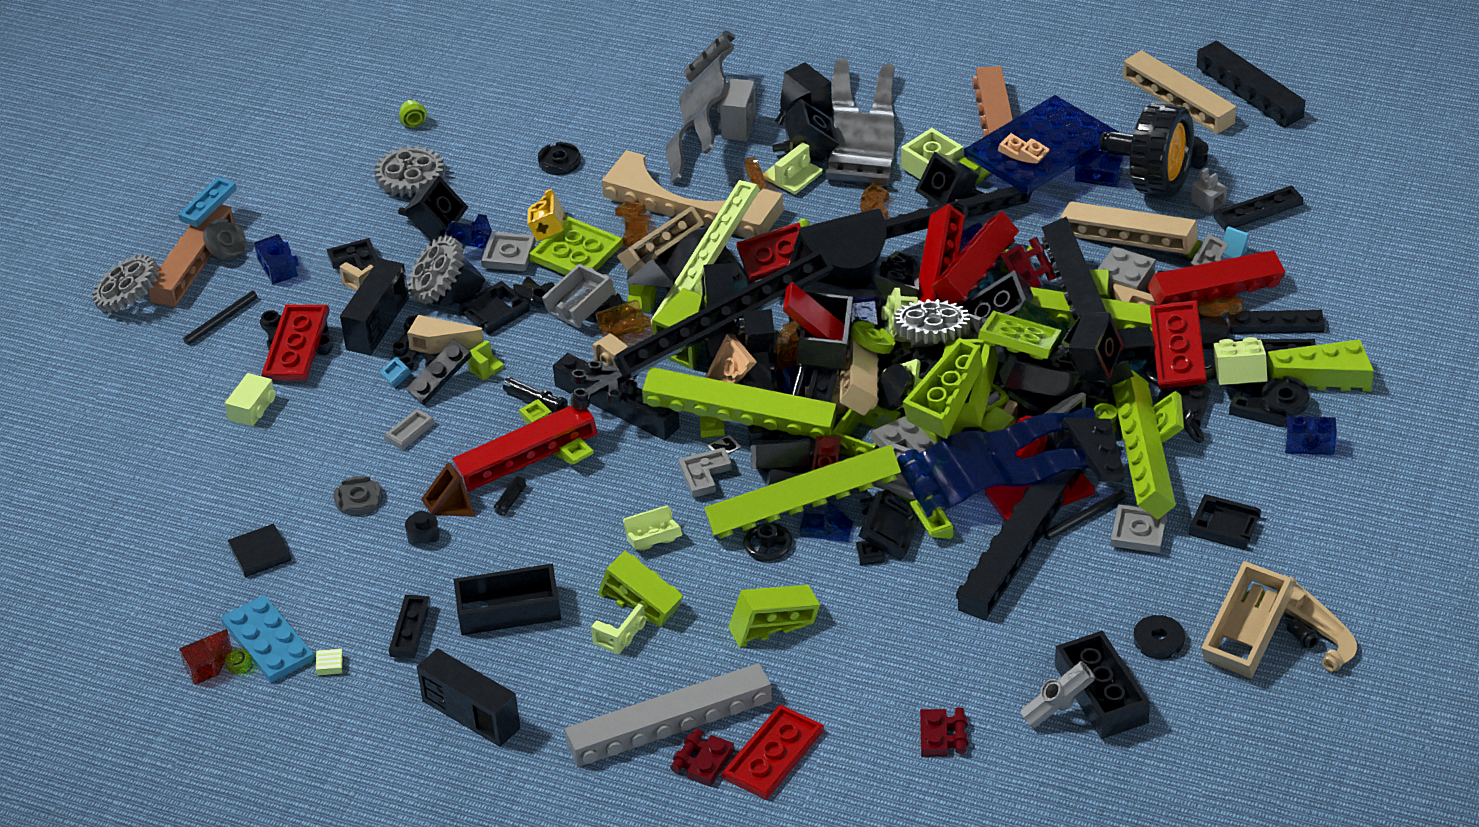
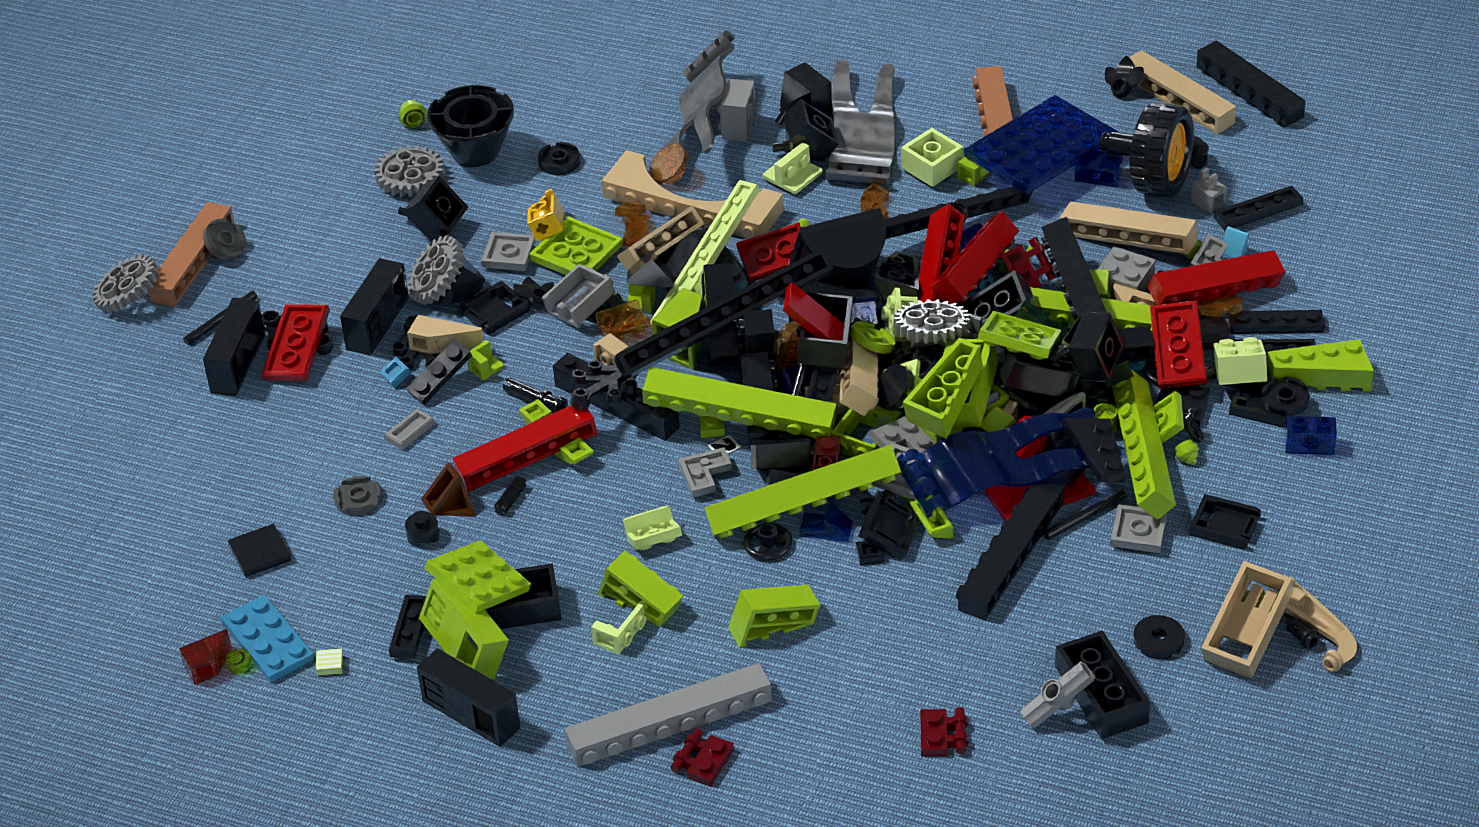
(207, 202): dark azure plate -> none
(234, 346): none -> black piece
(250, 399): yellowish green brick -> none
(276, 259): clear blue brick -> none
(353, 276): tan bracket -> none
(357, 252): black plate -> none
(451, 623): none -> lime piece
(471, 235): clear blue bracket -> none
(472, 123): none -> black cone
(477, 576): none -> lime plate
(669, 163): none -> clear orange tile
(731, 361): light nougat wing -> none
(754, 172): clear orange tile -> none
(773, 752): red tile -> none
(947, 180): black piece -> none
(1020, 150): light nougat slope -> none
(1125, 74): none -> black plate
(1187, 452): none -> lime plate

